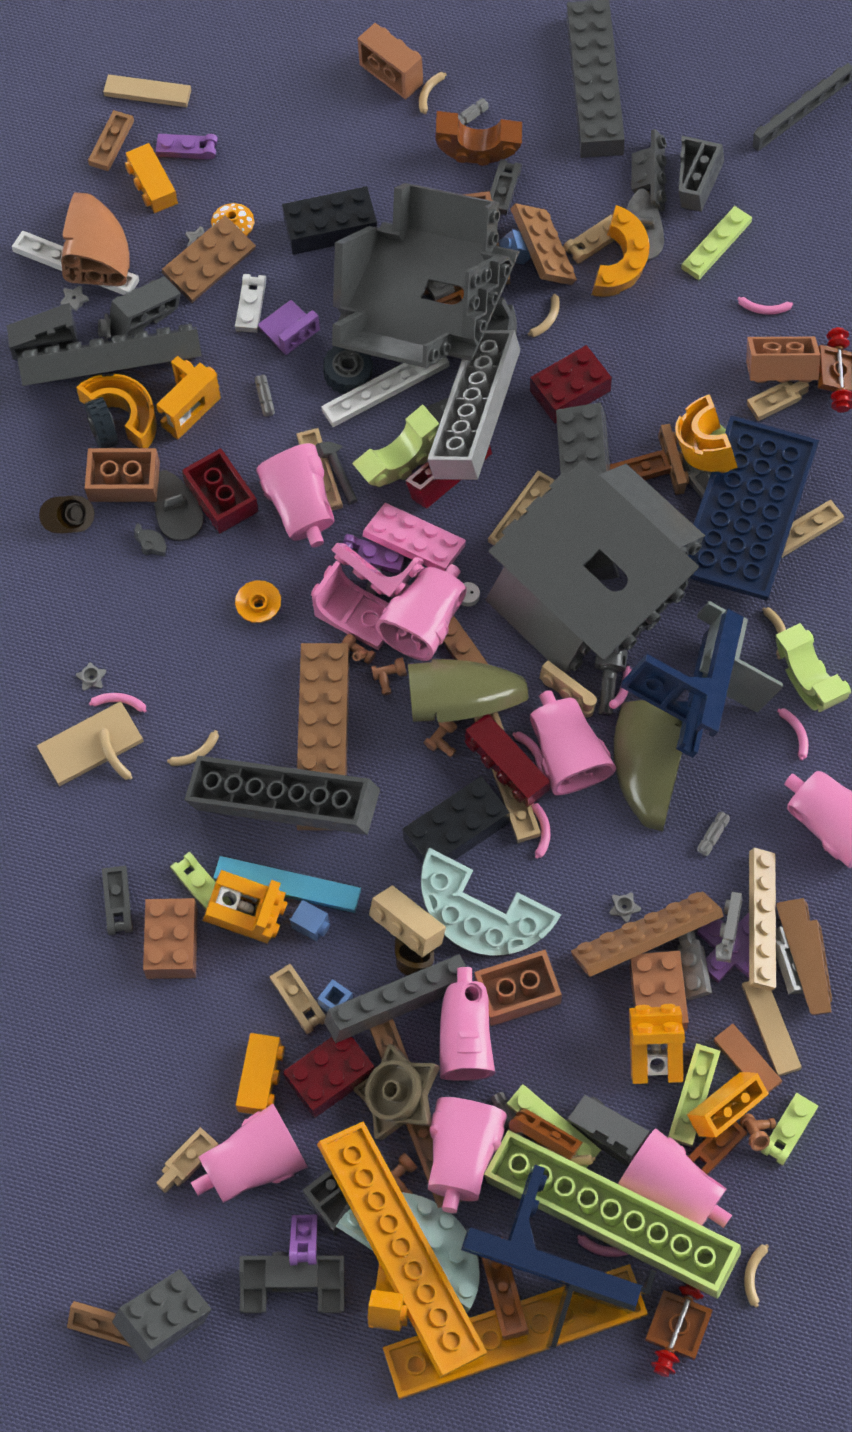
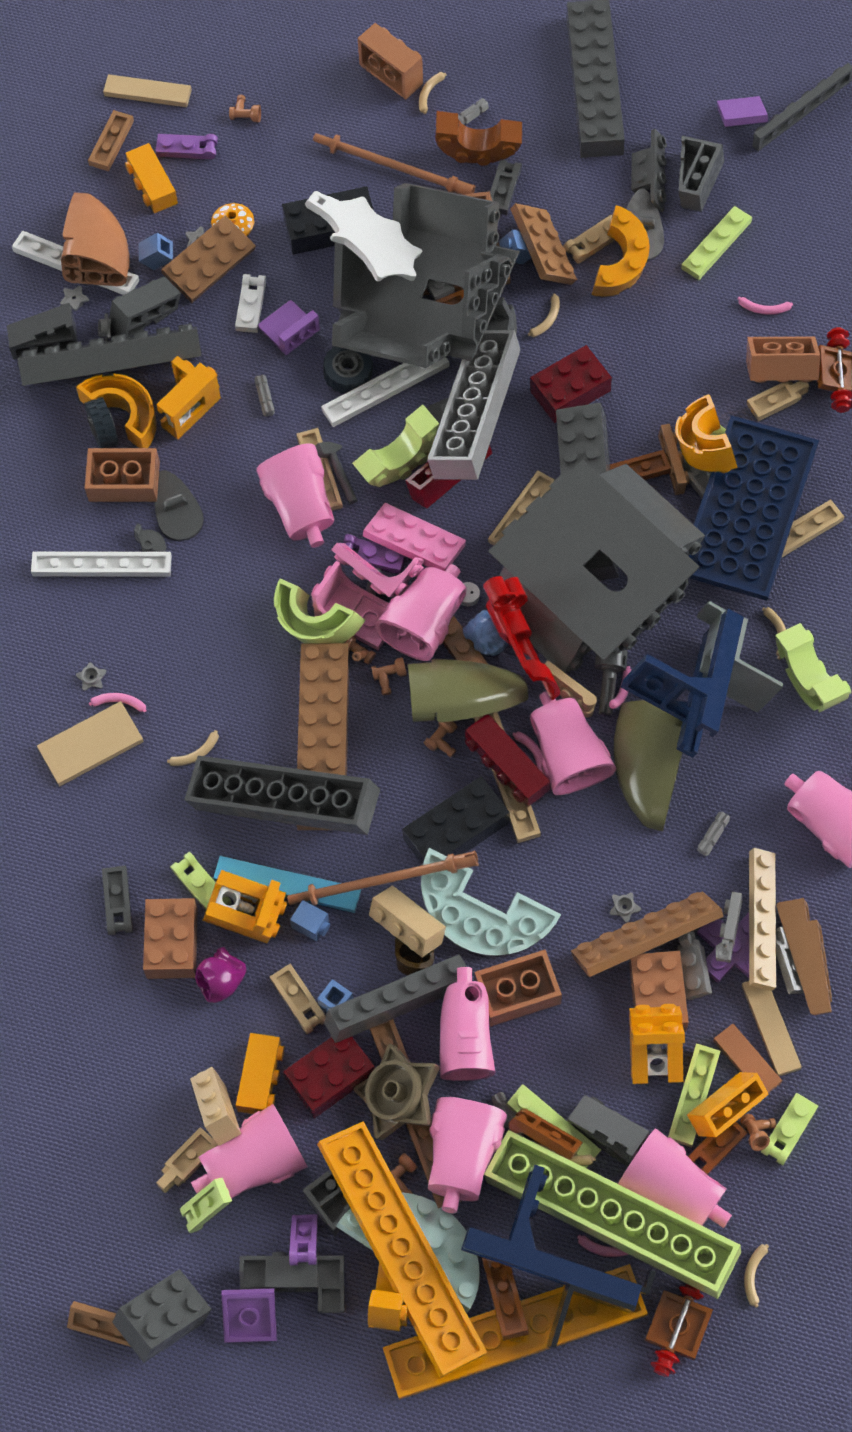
(66, 514): dark brown piece -> none
(102, 564): none -> white plate
(111, 756): tan piece -> none
(155, 251): none -> medium blue brick
(205, 1204): none -> yellowish green plate
(215, 1106): none -> tan brick
(219, 975): none -> magenta piece
(220, 490): dark red brick -> none
(239, 111): none -> nougat piece
(249, 1315): none -> medium lavender tile
(254, 593): light orange dish -> none
(332, 627): none -> yellowish green brick
(368, 235): none -> white animal
(451, 863): none -> nougat bar
(452, 184): none -> nougat bar
(484, 635): none -> medium blue hair
(504, 609): none -> red panel
(545, 830): bright pink piece -> none
(742, 111): none -> medium lavender tile
(799, 729): bright pink piece -> none

